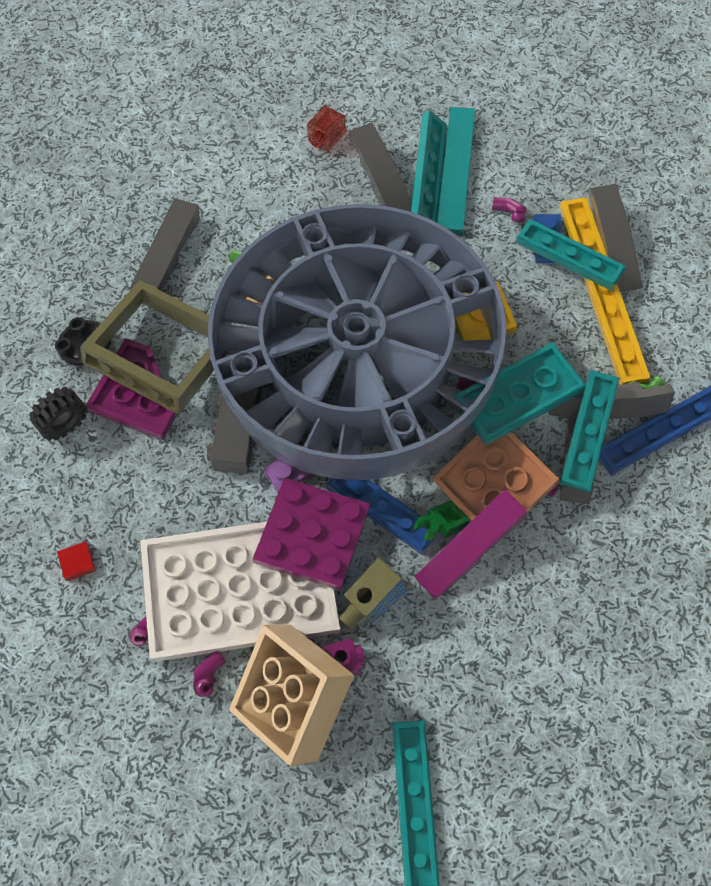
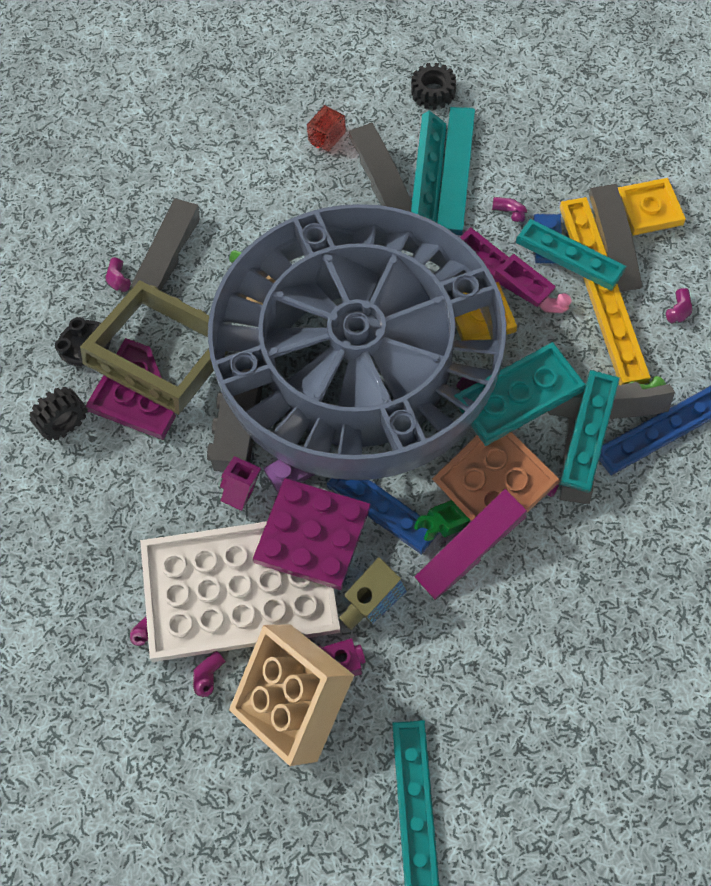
(76, 561): red tile -> none
(114, 276): none -> magenta arm
(238, 482): none -> magenta brick
(433, 75): none -> black tyre
(510, 271): none -> magenta slope
(556, 305): none -> bright pink arm
(651, 206): none -> yellow plate
(682, 309): none -> magenta arm

